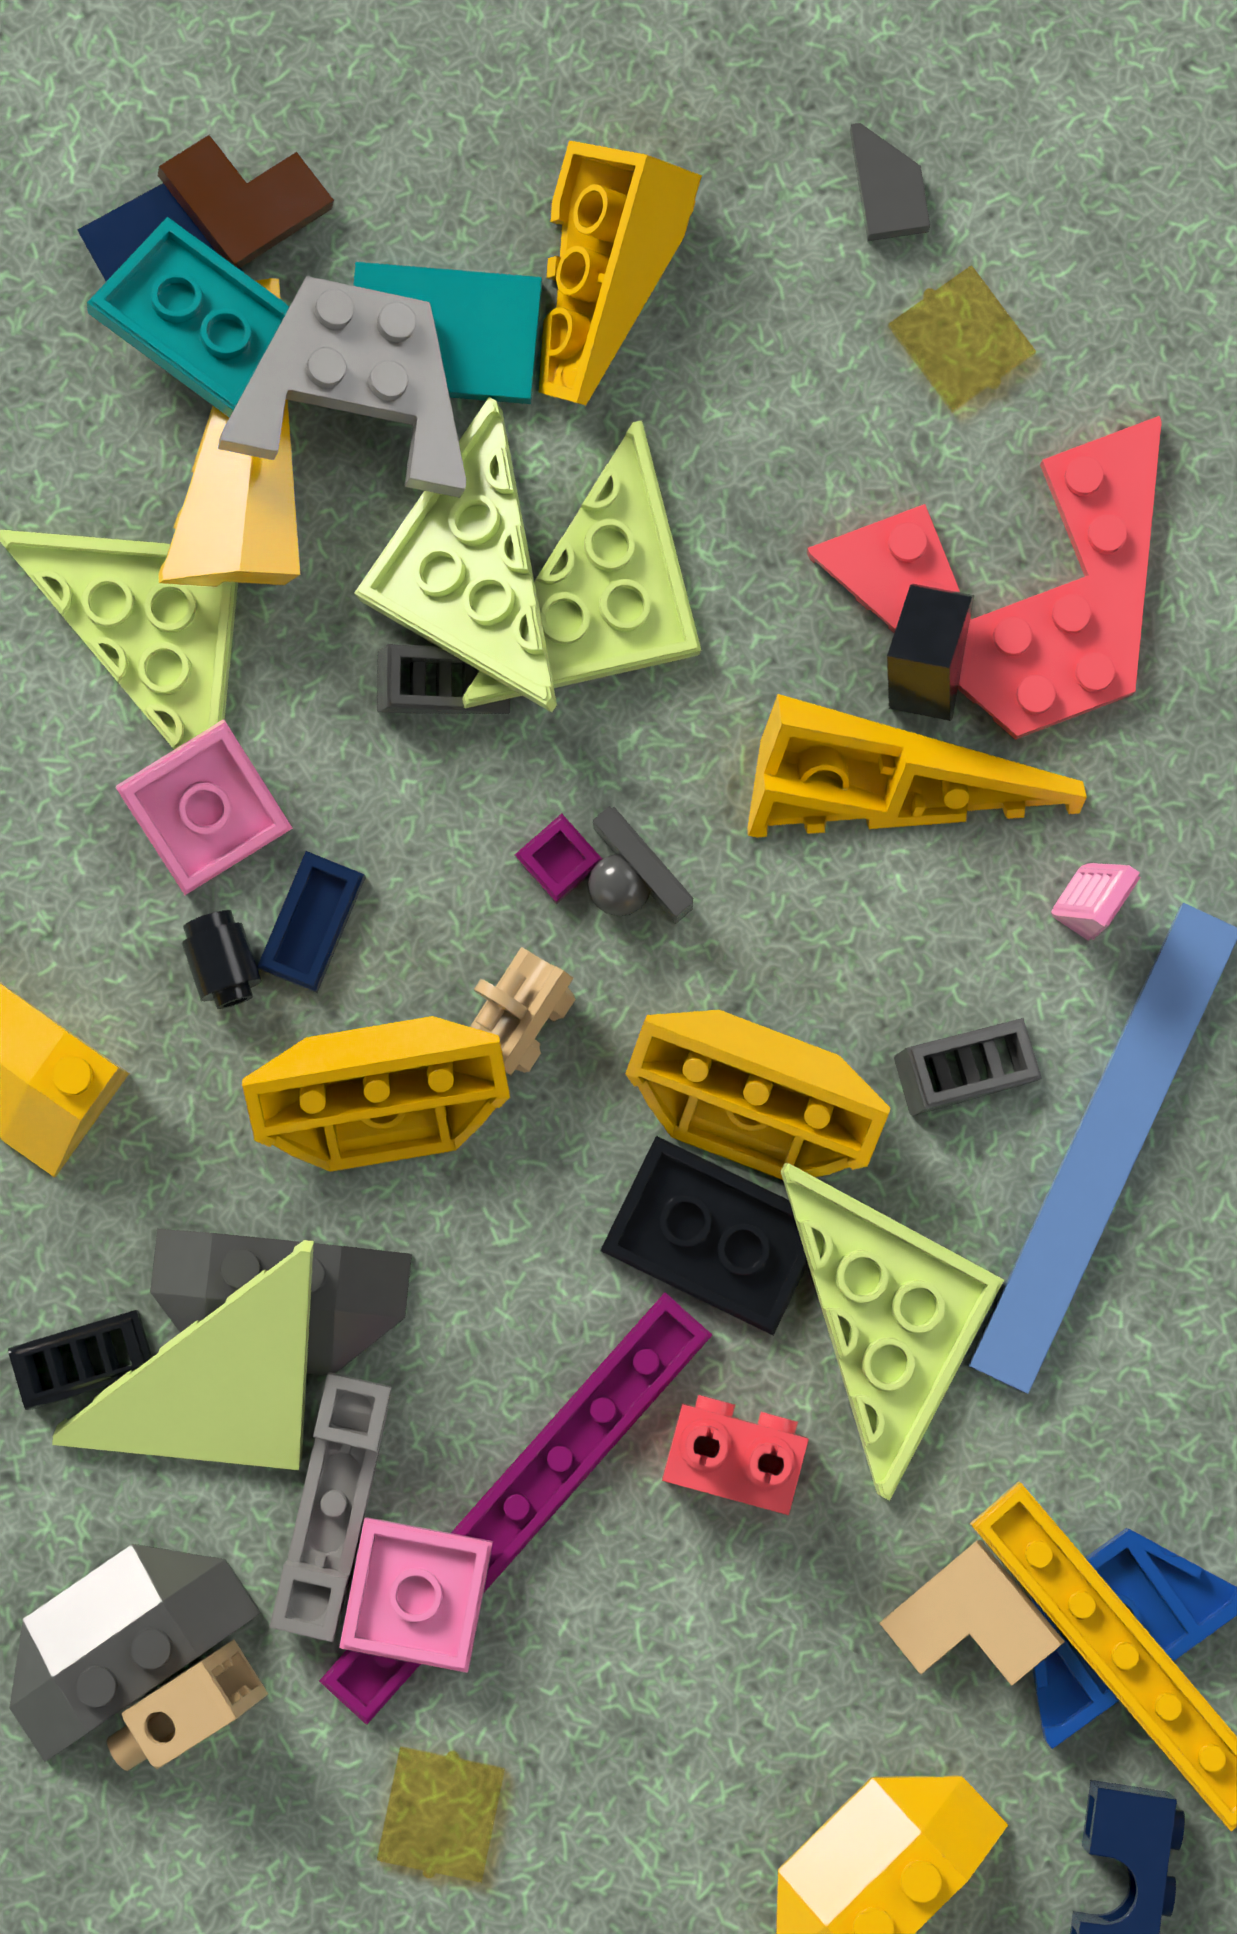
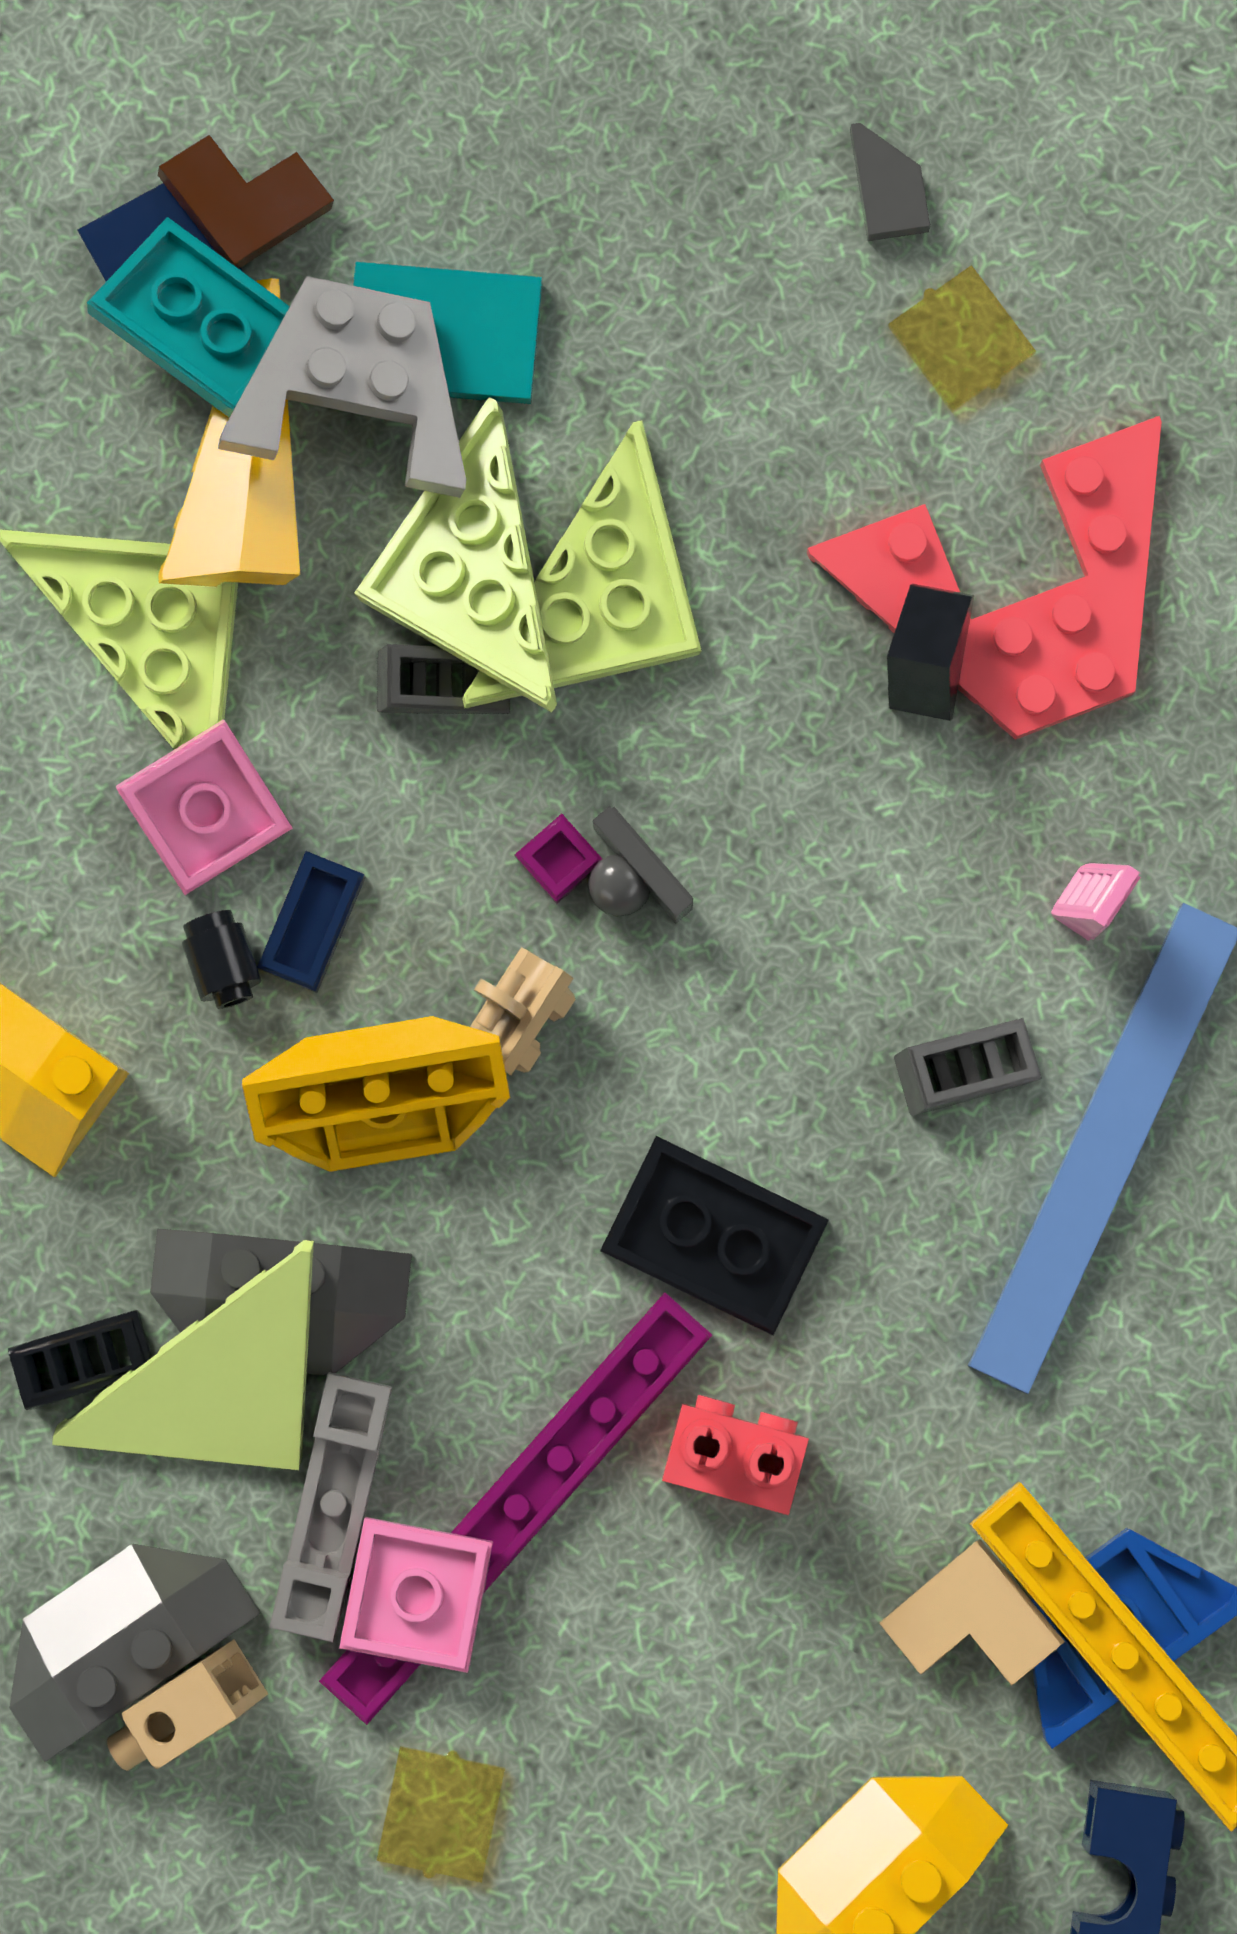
(618, 234): yellow wedge -> none
(755, 1094): yellow wedge -> none
(844, 767): yellow wedge -> none
(894, 1313): yellowish green tile -> none

